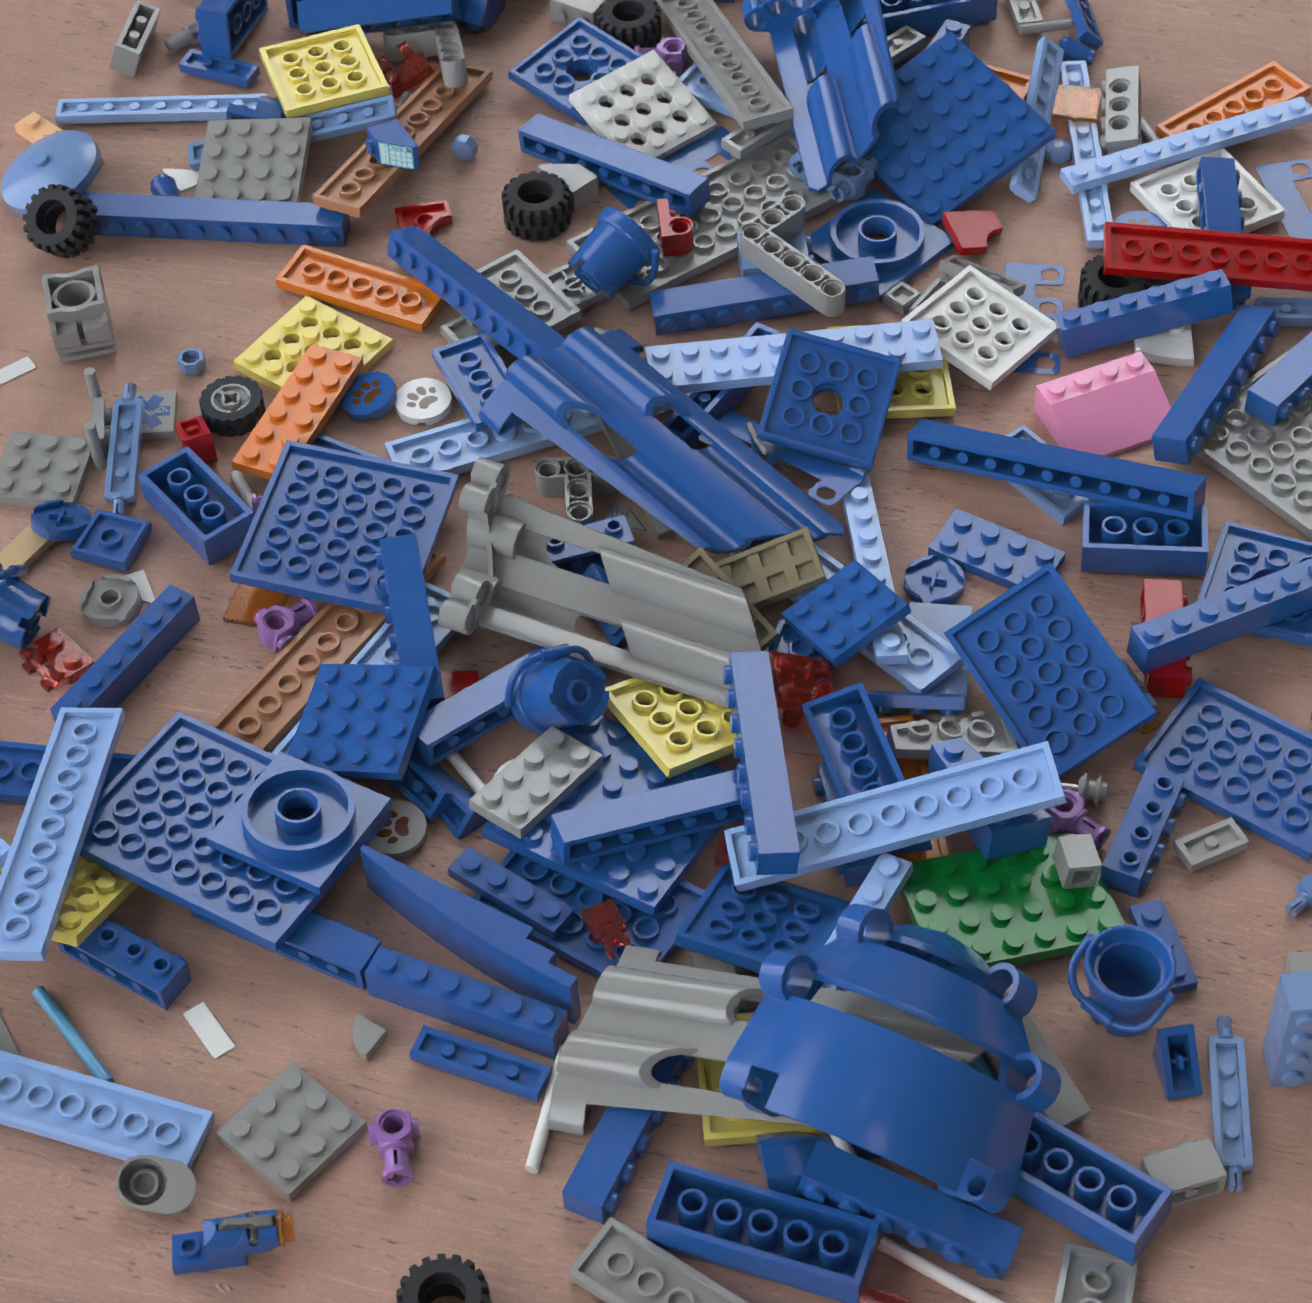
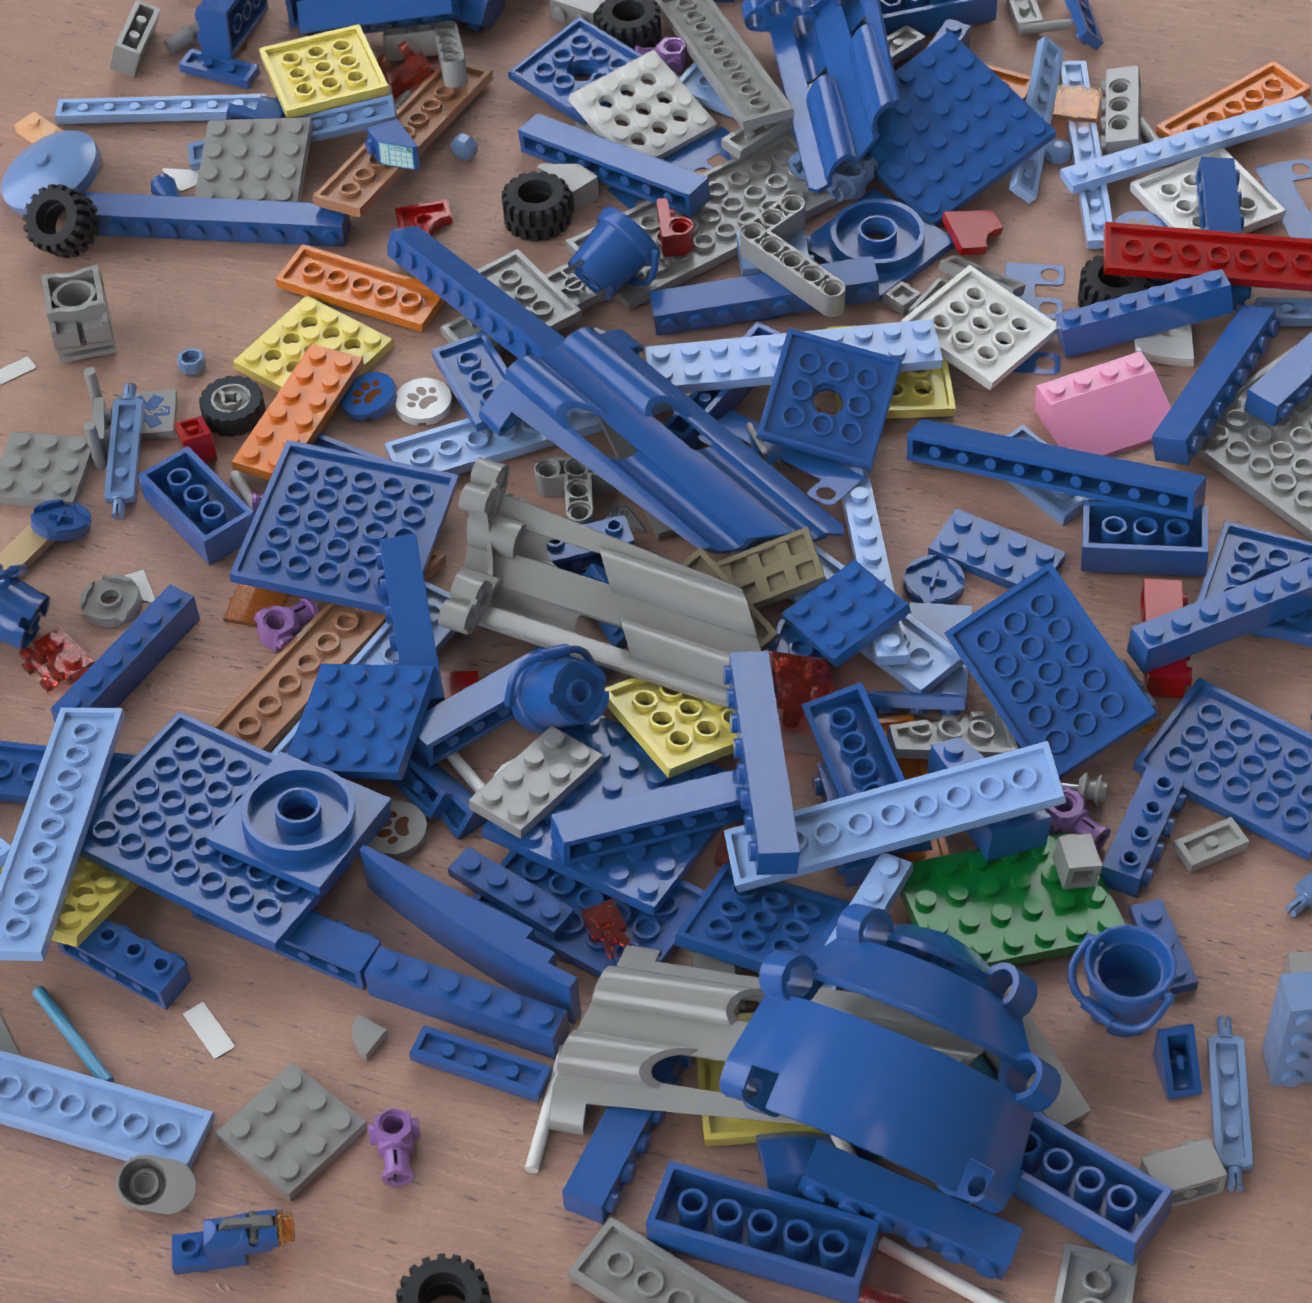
(111, 540): blue plate -> none
(1076, 50): blue cone -> none

